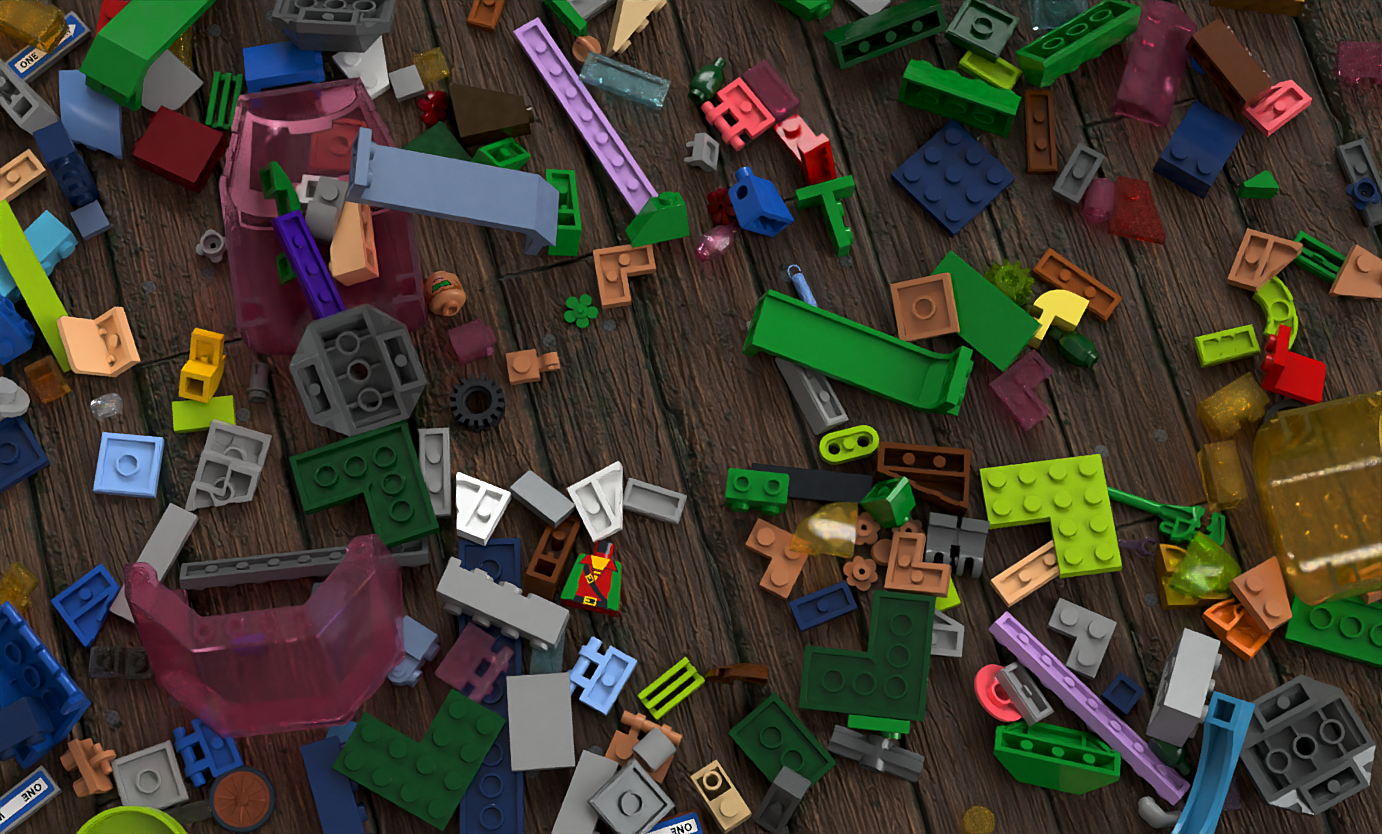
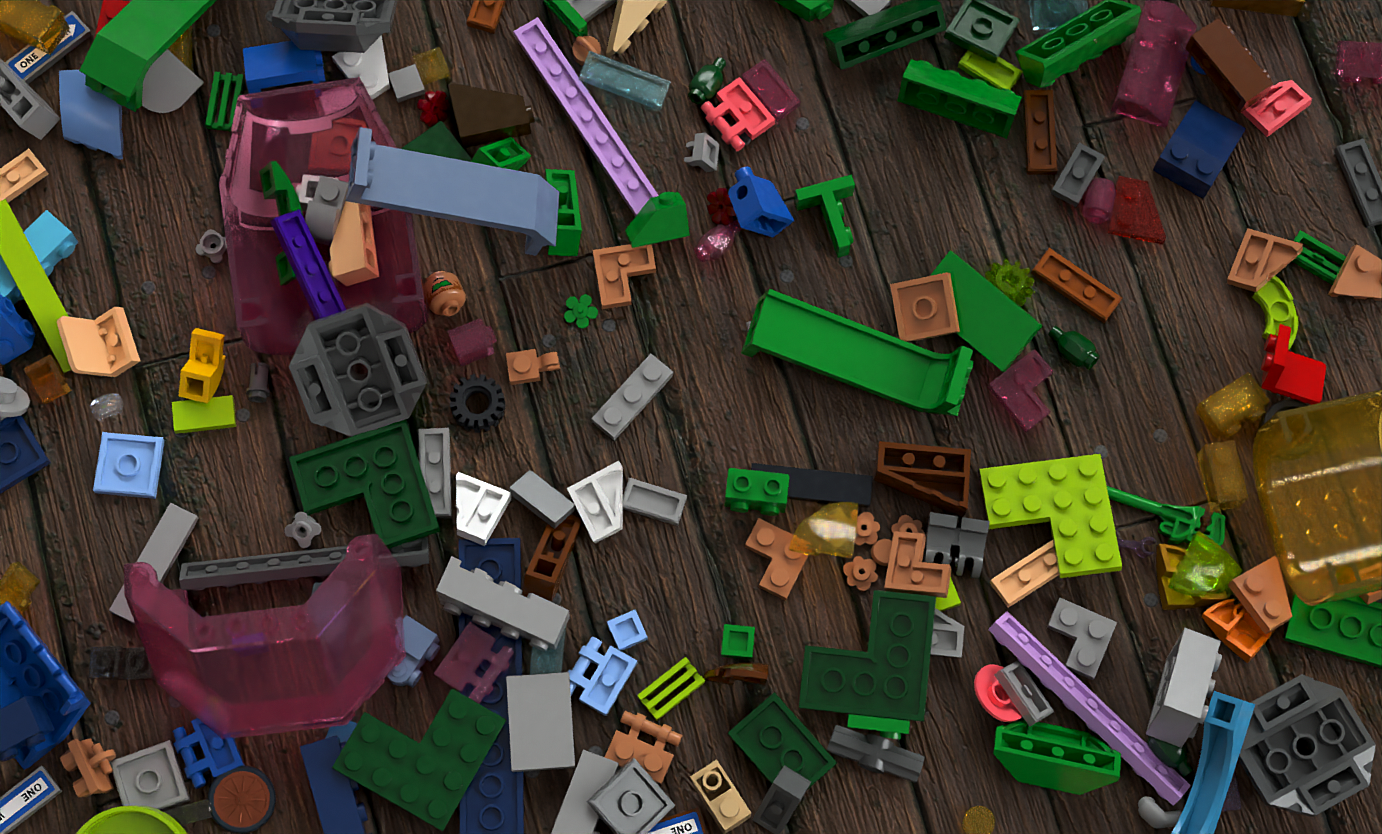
(66, 164): dark blue arch -> none
(88, 603): blue wing -> none
(91, 220): sand blue tile -> none
(179, 149): dark red brick -> none
(228, 466): light grey slope -> none
(307, 522): none -> light grey plate
(595, 582): torso -> none
(627, 630): none -> light blue tile
(632, 397): none -> light grey plate
(654, 749): light grey brick -> none
(738, 641): none -> green plate
(802, 288): light blue piece -> none
(809, 151): red bracket -> none
(813, 396): light grey slope -> none
(822, 606): dark blue plate -> none
(847, 444): lime plate -> none
(890, 502): green slope -> none
(952, 178): dark blue plate -> none
(1057, 309): light yellow brick -> none
(1122, 693): dark blue plate -> none
(1226, 346): lime plate -> none
(1260, 186): green slope -> none
(1365, 185): dark blue plate -> none

